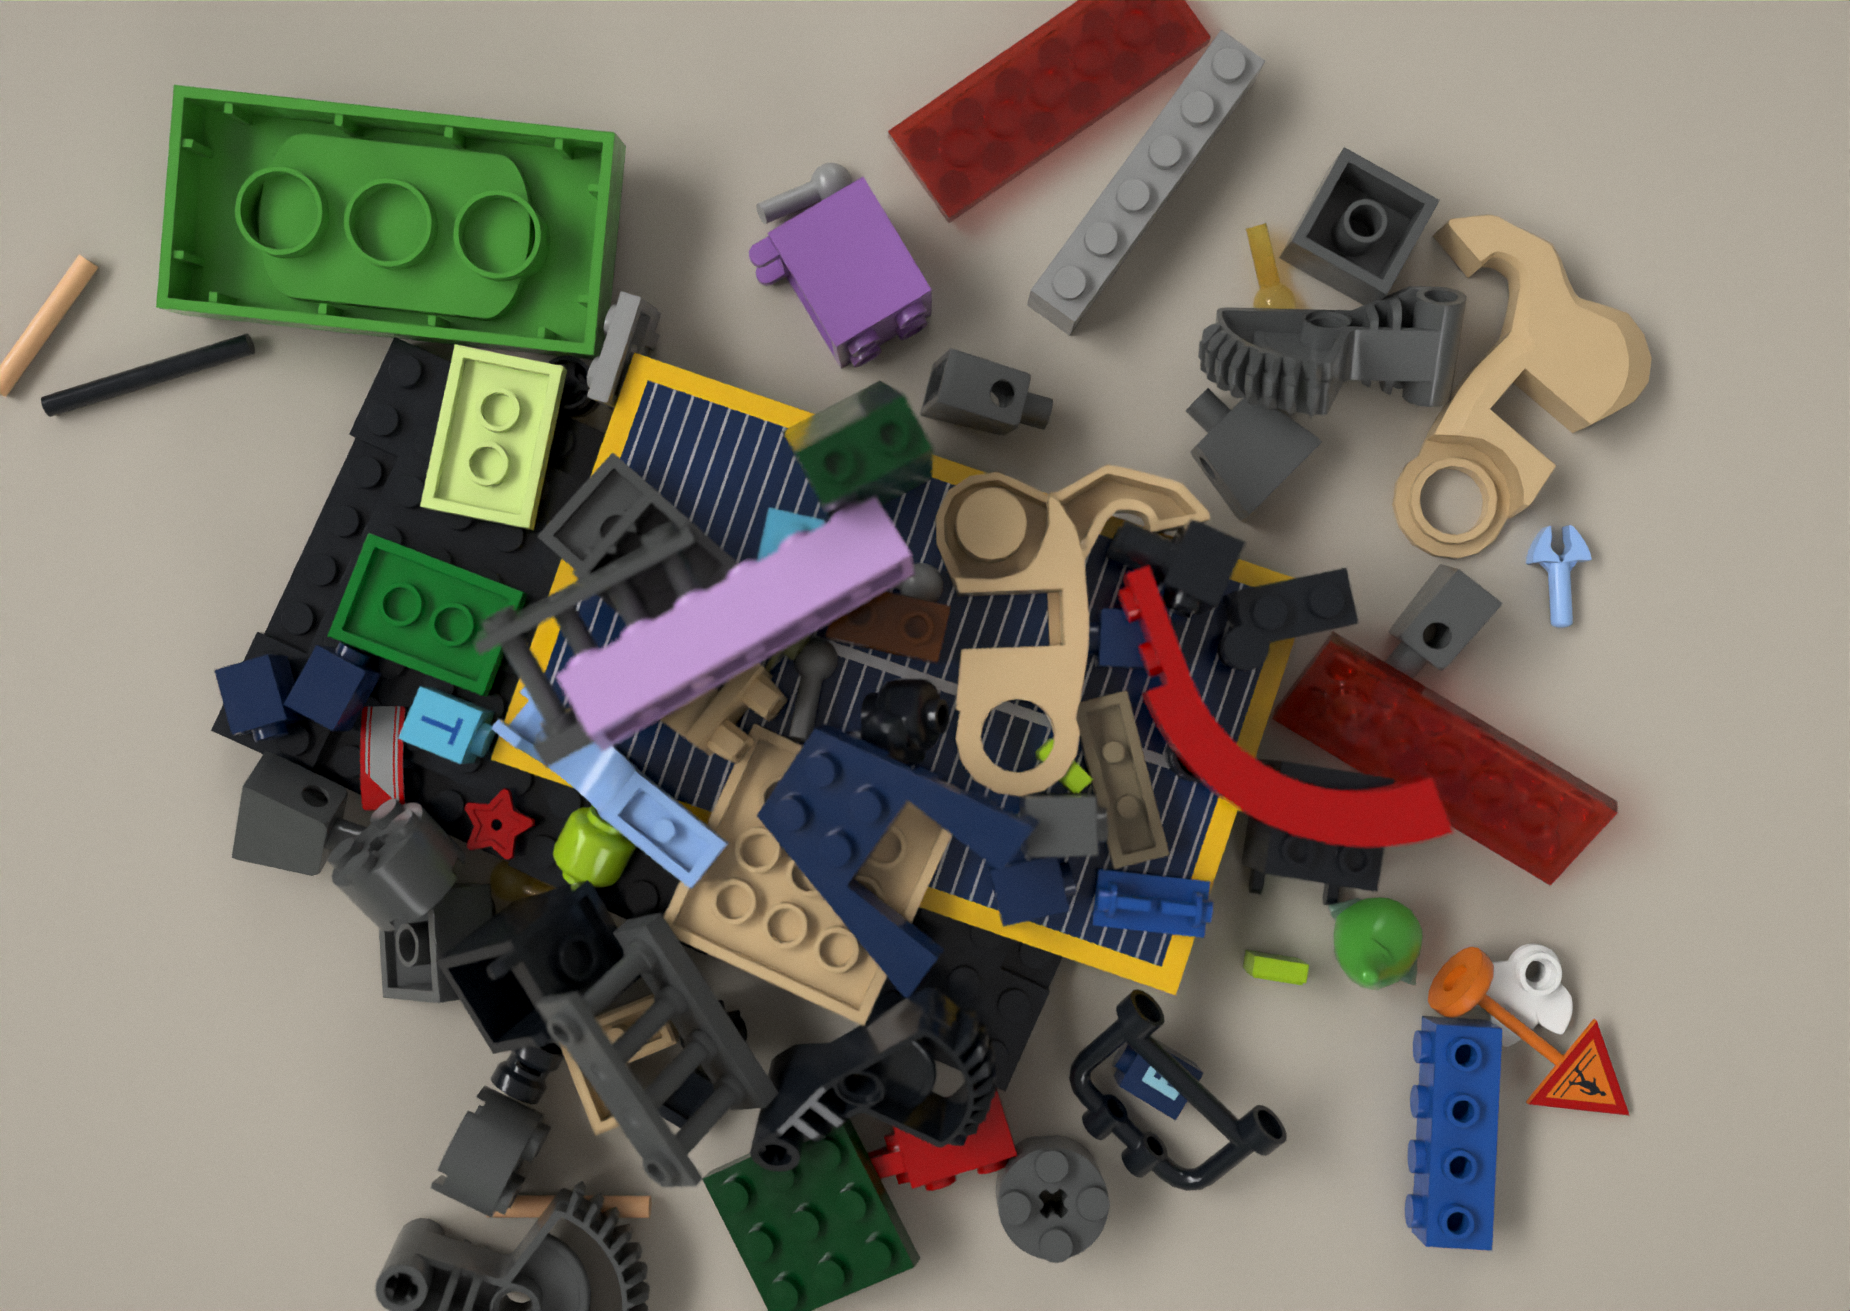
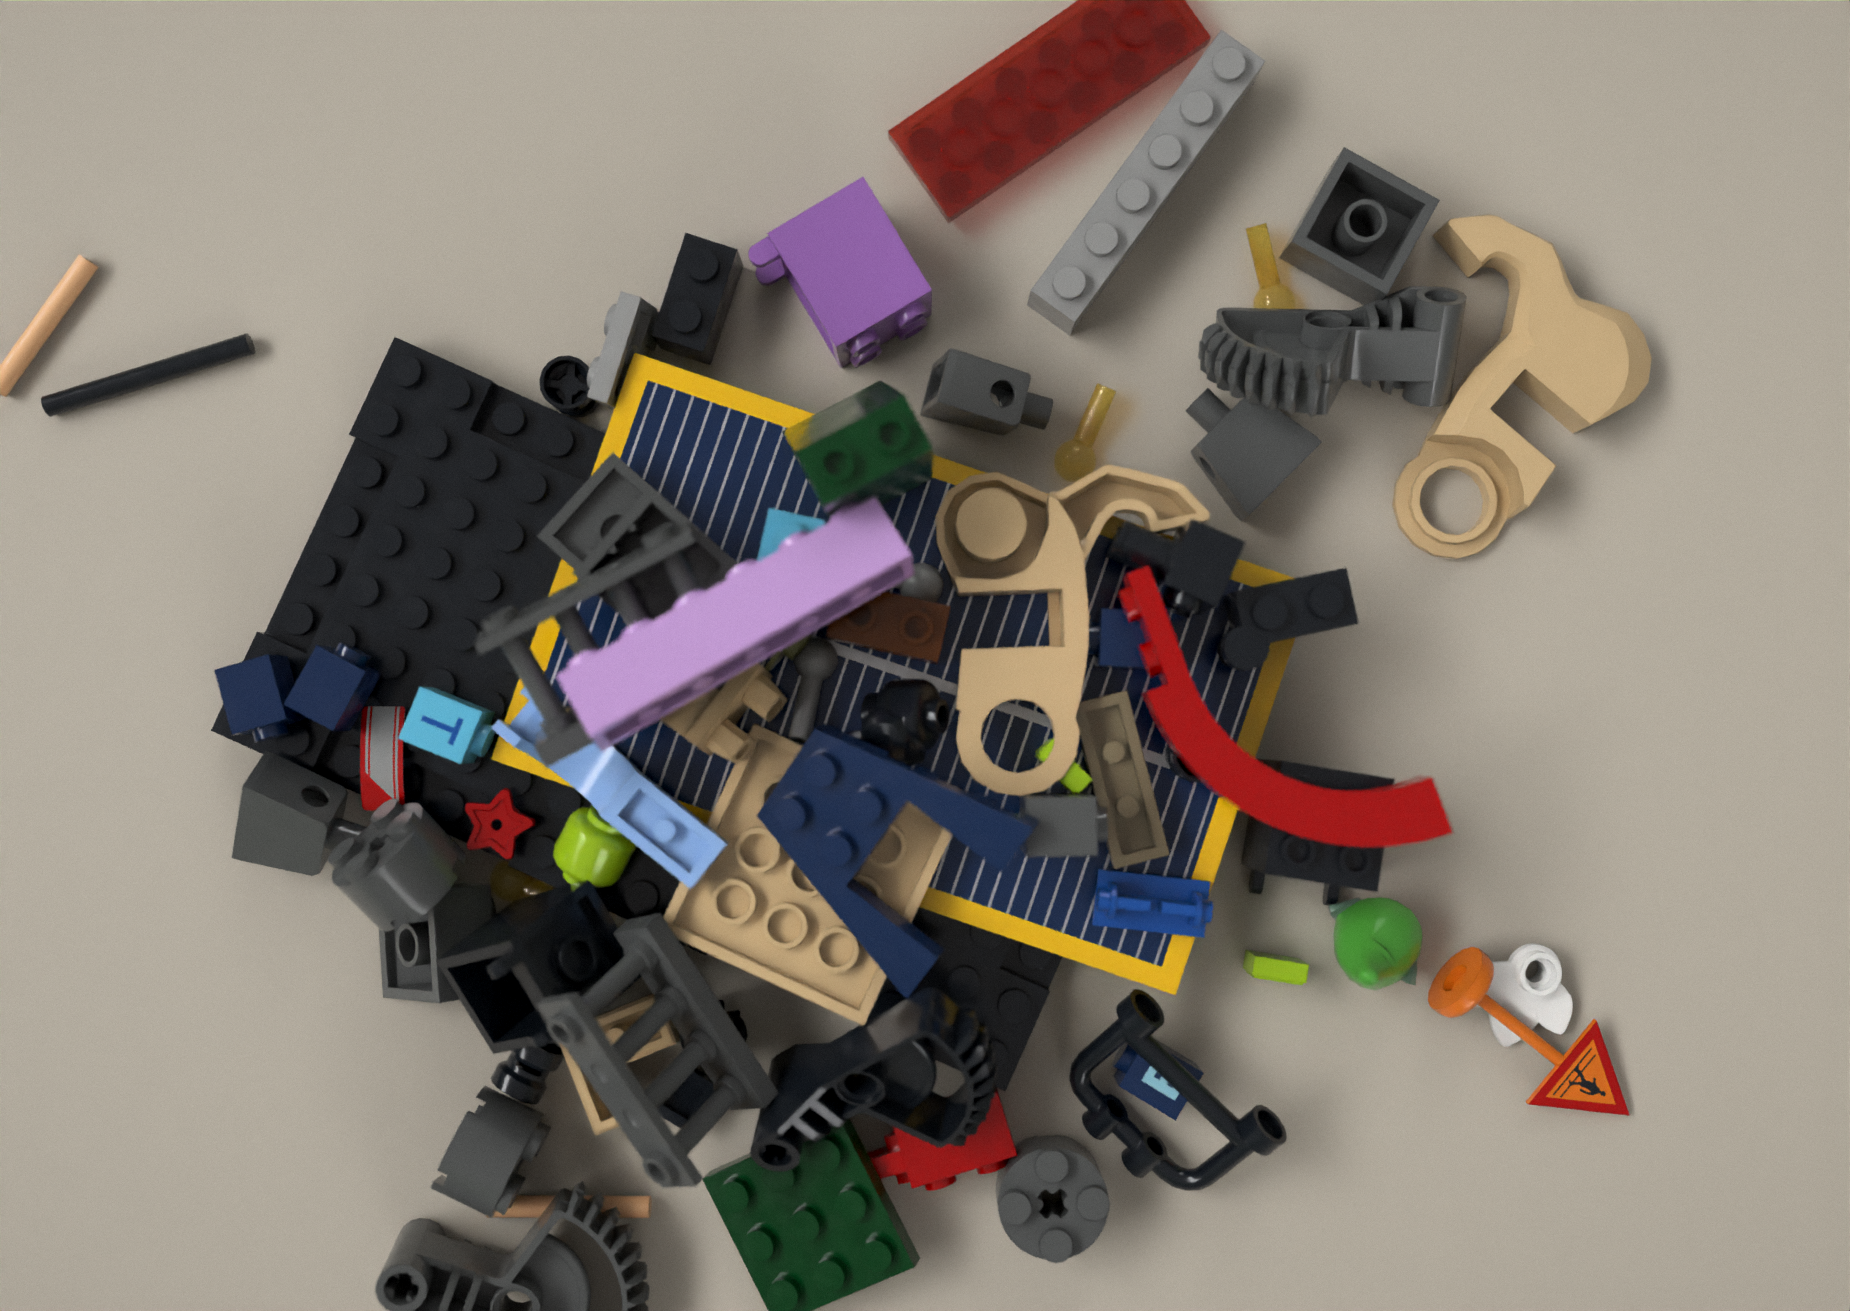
(390, 222): bright green piece -> none
(422, 613): green plate -> none
(493, 437): yellowish green plate -> none
(698, 298): none -> black brick
(824, 182): light grey bar -> none
(1032, 889): dark blue brick -> none
(1076, 457): none -> clear yellow bar
(1454, 1132): blue brick -> none
(1457, 609): dark grey torso -> none
(1484, 778): clear red plate -> none
(1559, 569): light blue bar -> none

